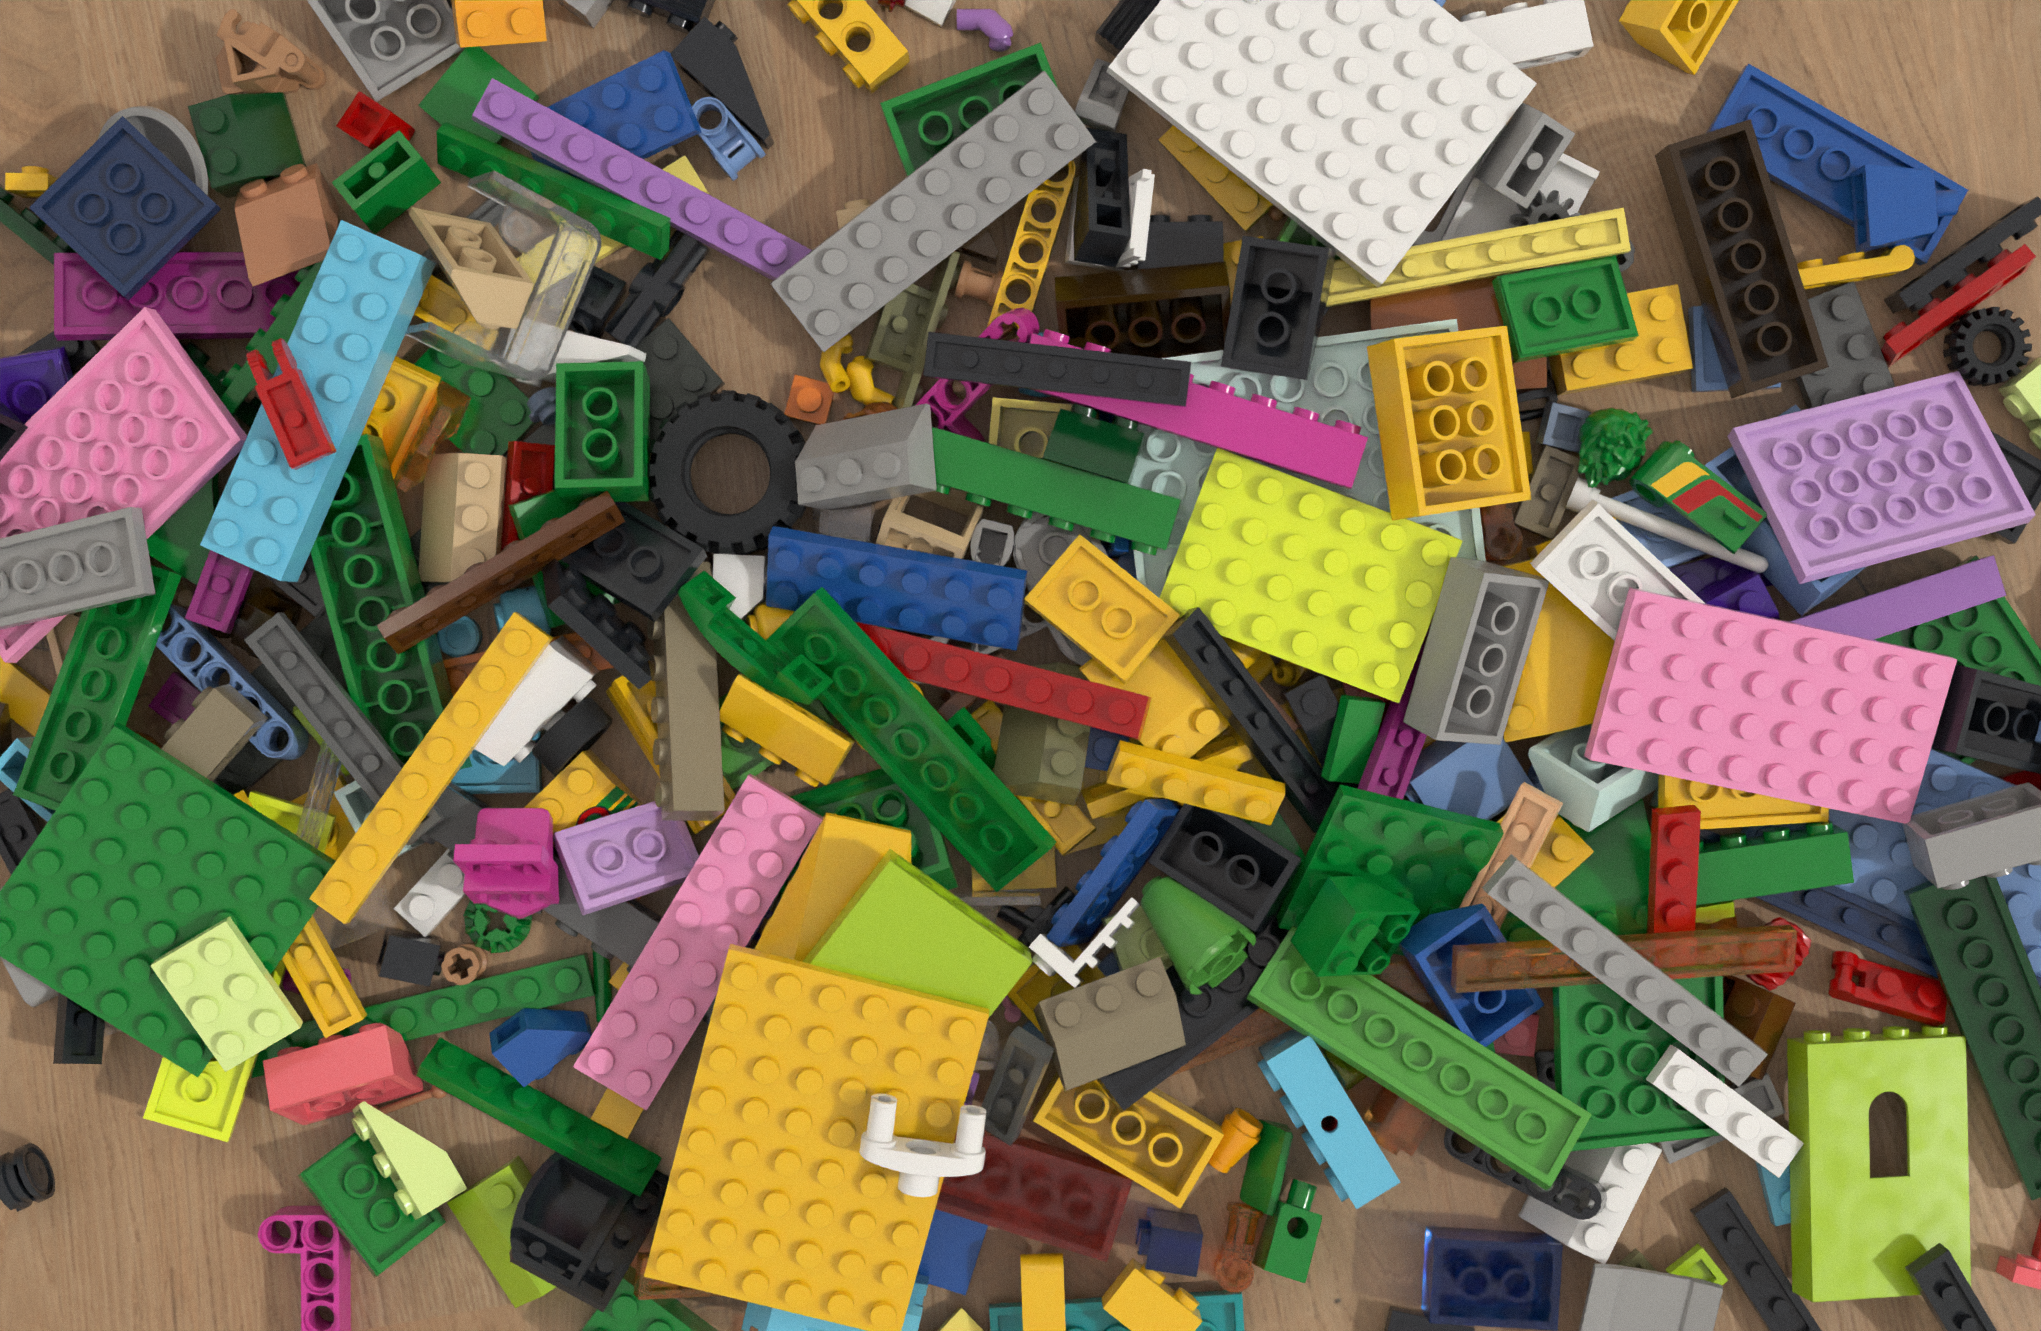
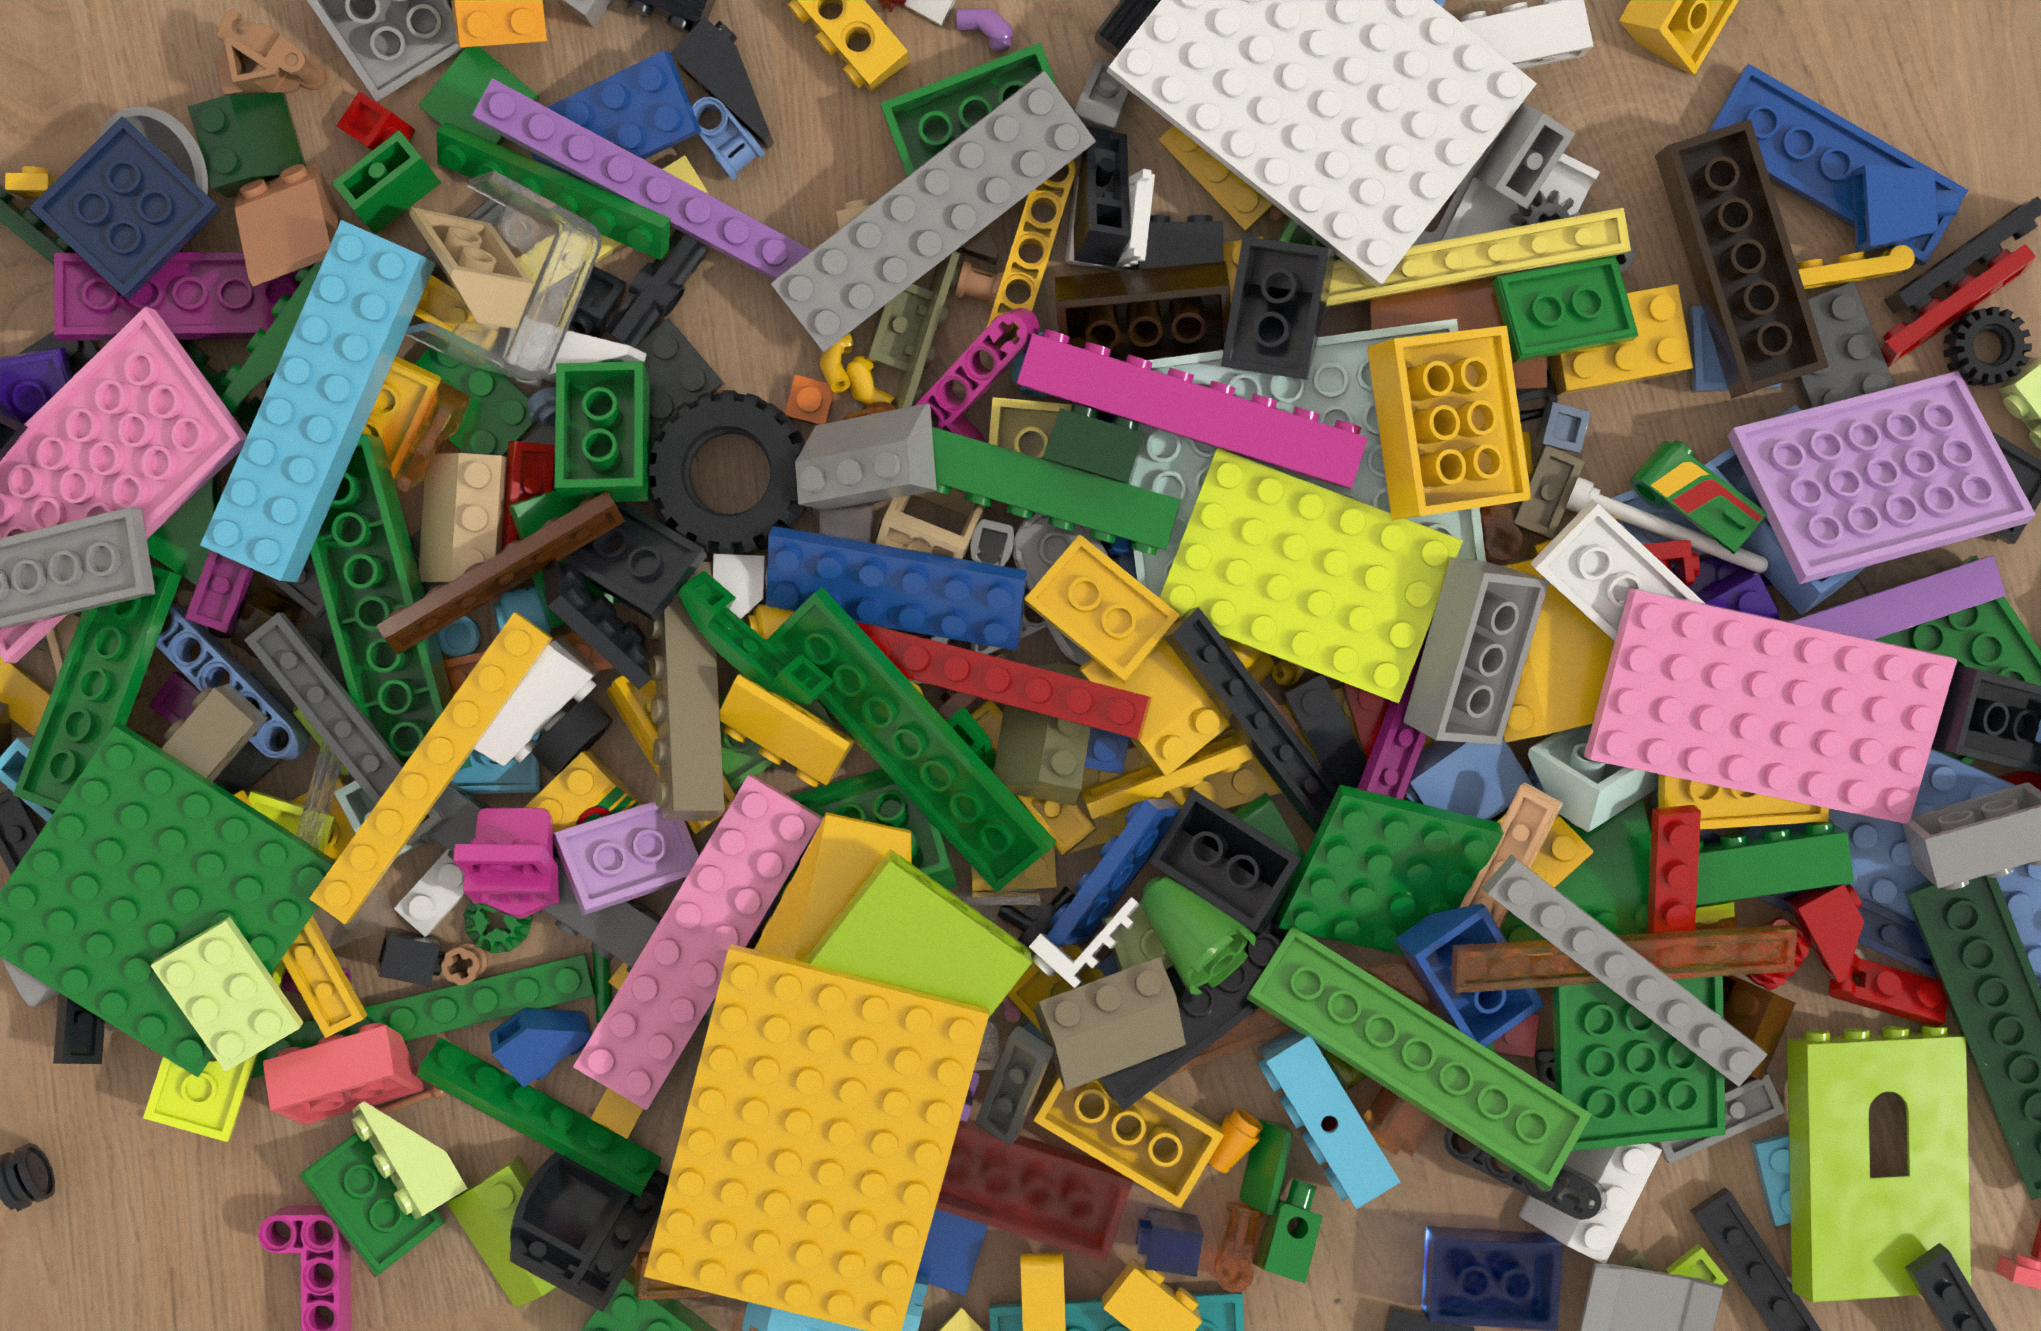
(291, 408): red hinge -> none
(920, 1160): white connector -> none
(1057, 369): black plate -> none
(1195, 782): yellow plate -> none
(1352, 738): green tile -> none
(1353, 927): green slope -> none
(1611, 445): green hair -> none
(1680, 555): none -> red bracket
(1724, 1111): white plate -> none
(1832, 924): none -> red slope

